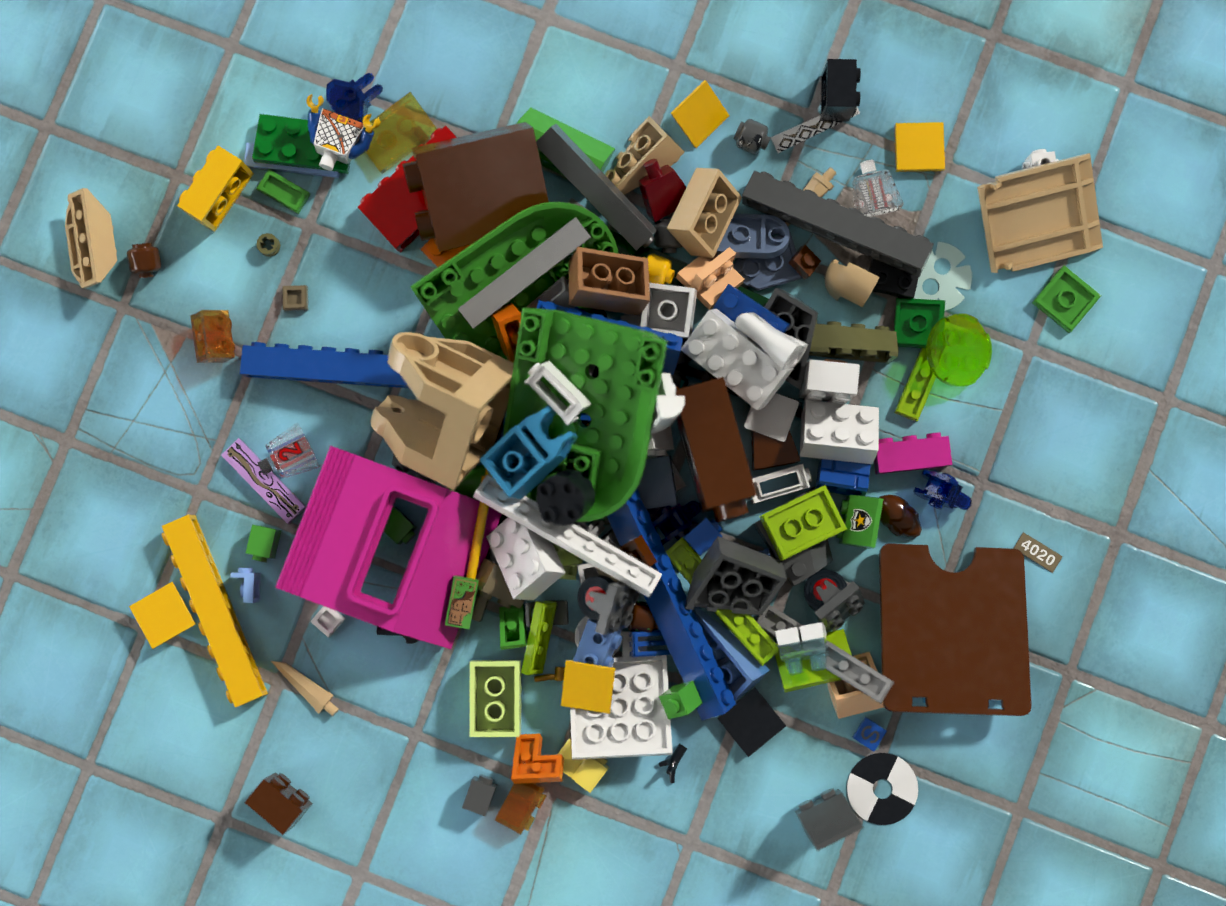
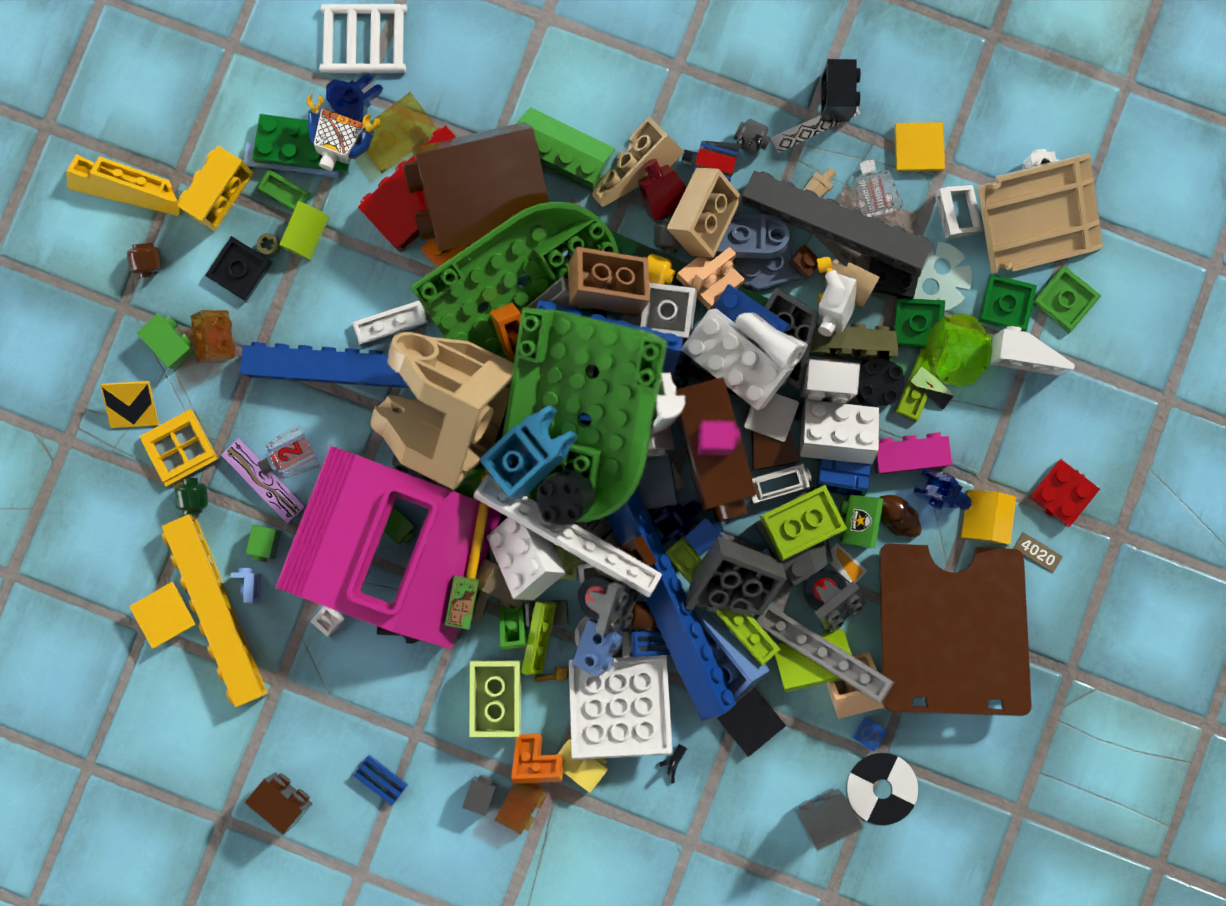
(89, 238): tan wedge -> none
(122, 184): none -> yellow wedge
(129, 404): none -> yellow piece
(166, 341): none -> bright green brick
(178, 447): none -> yellow piece
(191, 496): none -> dark green head
(238, 268): none -> black tile
(295, 298): dark tan tile -> none
(304, 230): none -> lime brick
(312, 692): tan bar -> none
(352, 11): none -> white bar
(390, 323): none -> white tile
(391, 800): none -> blue tile
(524, 272): light grey tile -> none
(563, 385): white window -> none
(588, 686): yellow piece -> none
(596, 187): dark grey brick -> none
(680, 700): bright green brick -> none
(700, 114): yellow piece -> none
(713, 155): none -> torso
(717, 438): none -> dark pink brick
(813, 647): clear light blue hips -> none
(837, 301): none -> white torso
(846, 564): none -> sticker
(880, 383): none -> black brick
(932, 387): none -> sticker
(948, 215): none -> white tile
(989, 517): none -> yellow slope
(1007, 302): none -> green tile
(1025, 352): none -> white slope
(1064, 493): none -> red plate

